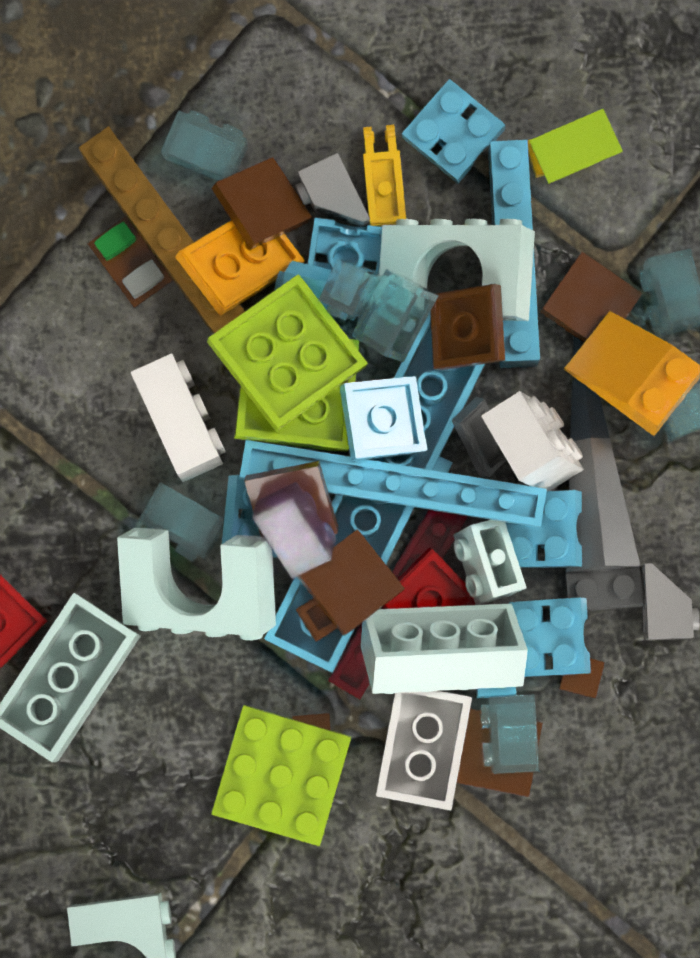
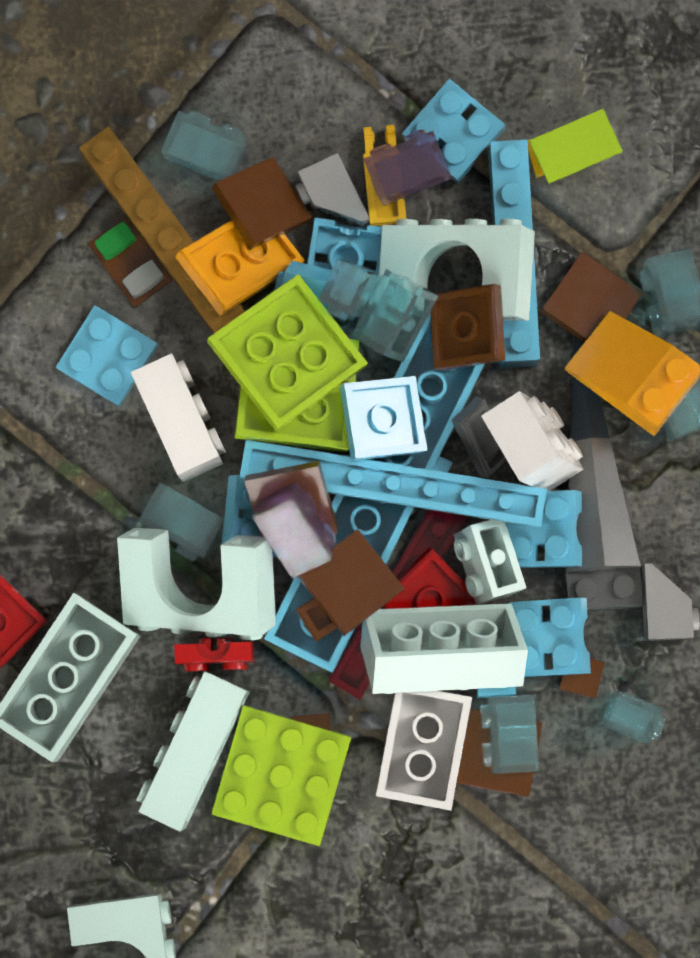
(106, 355): none -> medium azure plate
(193, 751): none -> light aqua brick
(230, 654): none -> red brick
(407, 167): none -> clear purple brick
(632, 718): none -> clear light blue brick

